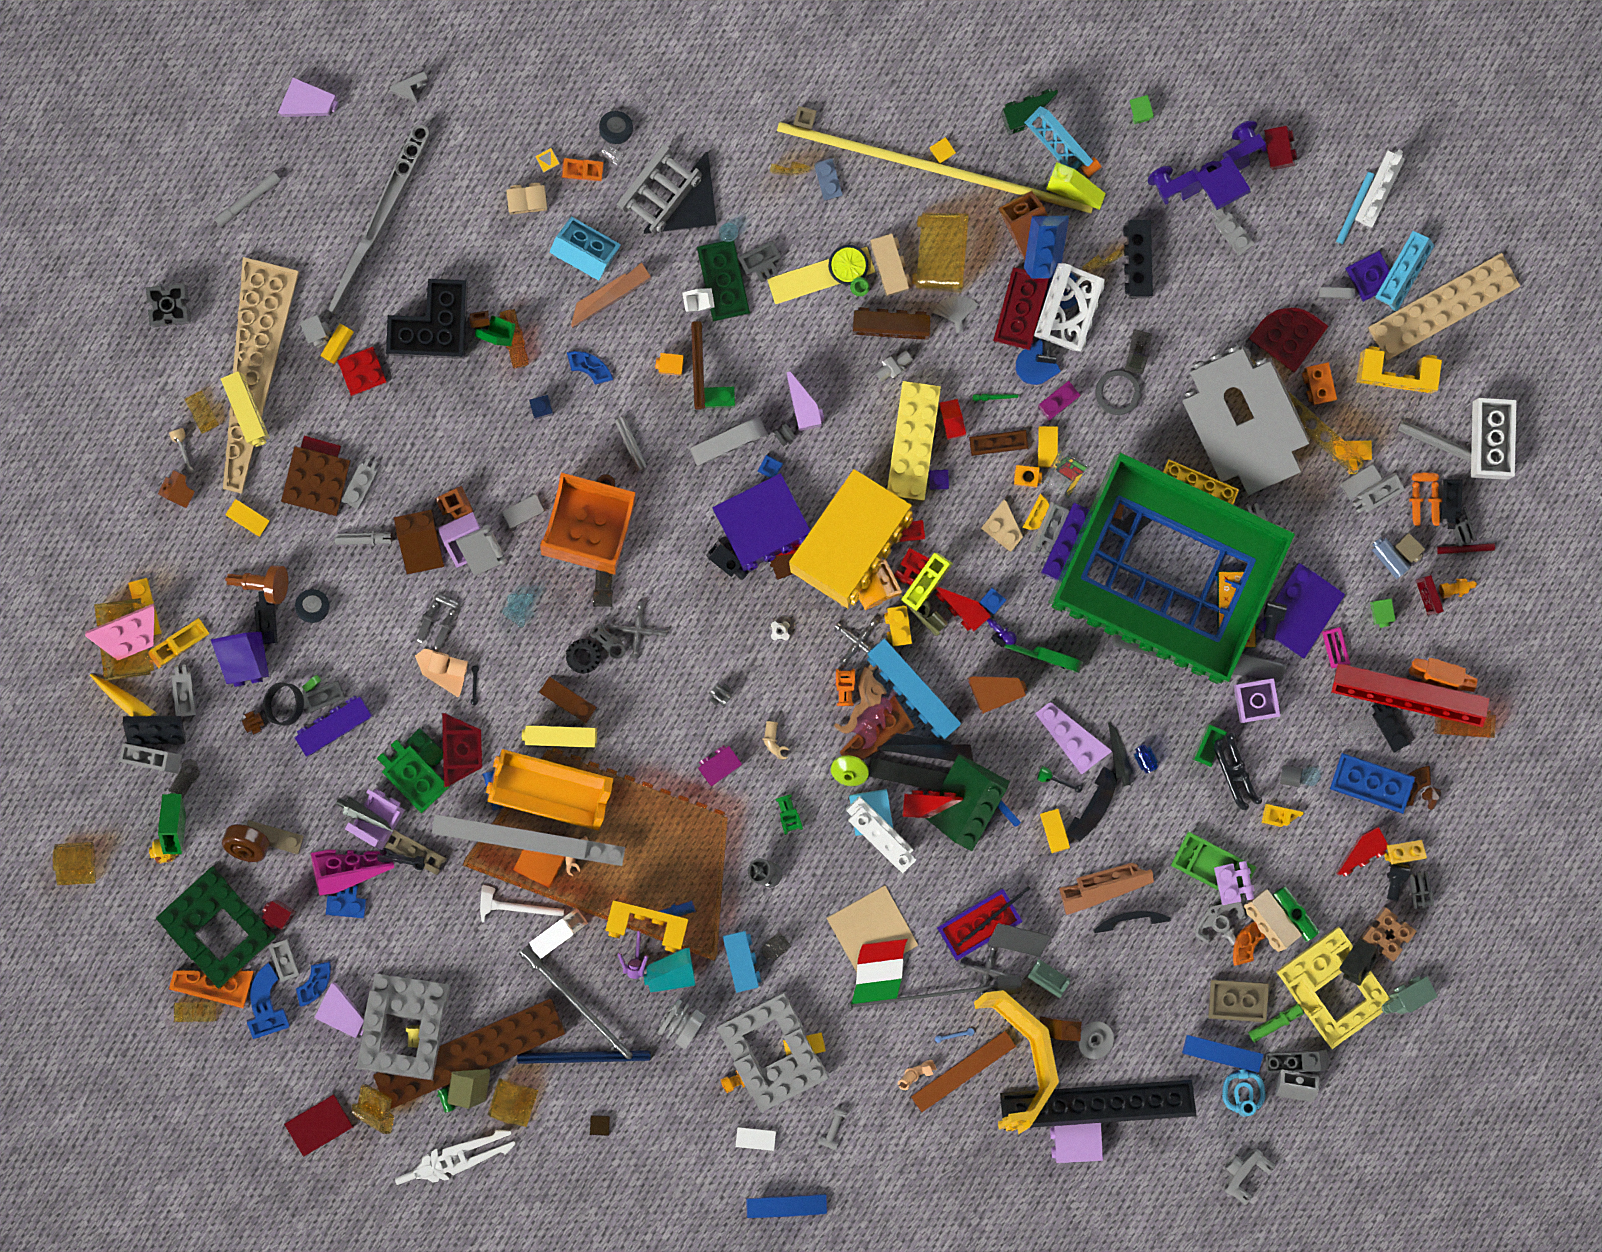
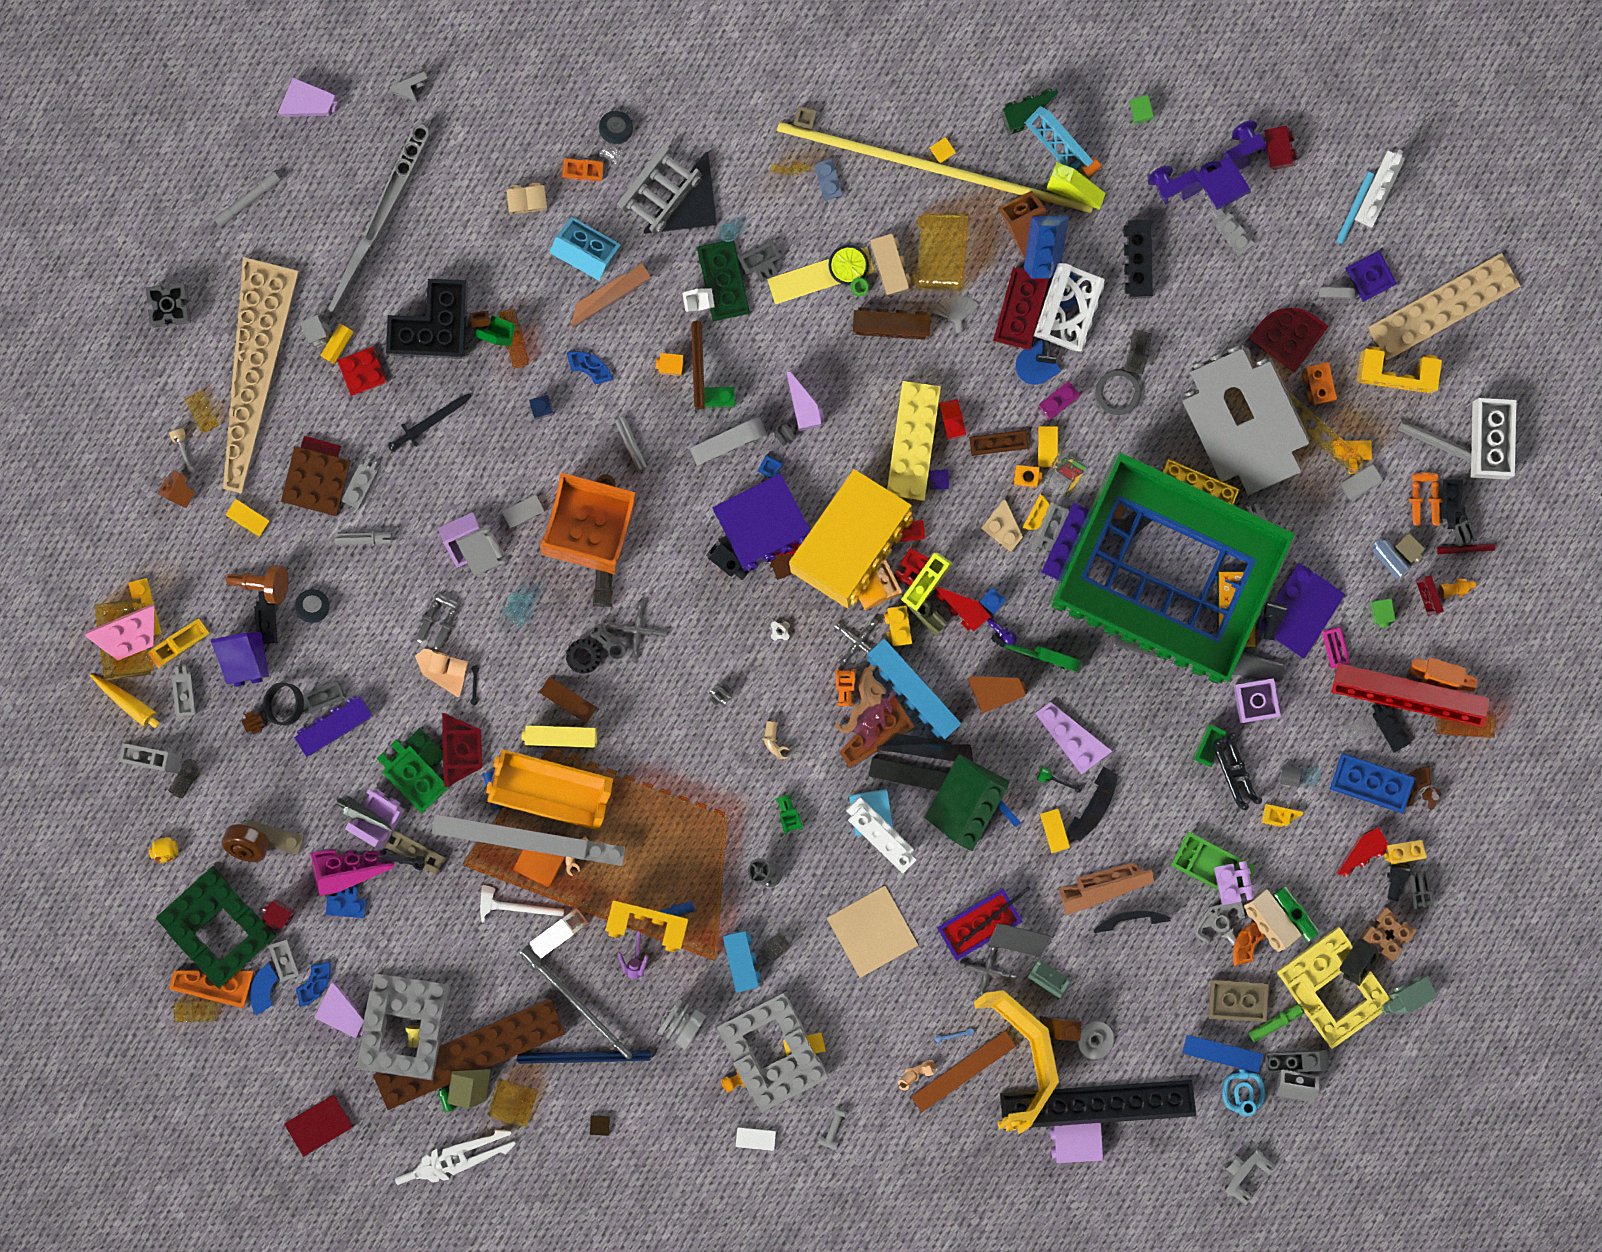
(74, 863): clear yellow brick -> none
(154, 730): black plate -> none
(172, 823): green brick -> none
(245, 409): light yellow piece -> none
(267, 1020): blue hinge -> none
(312, 683): bright green tile -> none
(374, 1109): clear yellow brick -> none
(419, 541): reddish brown slope -> none
(424, 425): none -> black sword
(454, 503): dark orange brick -> none
(547, 160): tile -> none
(671, 972): teal slope -> none
(719, 765): magenta brick -> none
(786, 1206): blue slope -> none
(849, 770): lime dish -> none
(881, 975): flag -> none
(893, 366): light grey axle -> none
(926, 806): red slope -> none
(985, 397): green piece -> none
(1097, 262): clear yellow slope -> none
(1120, 759): pearl dark grey bar -> none
(1146, 758): clear blue brick -> none
(1378, 493): light grey hinge -> none
(1405, 270): medium azure fence -> none

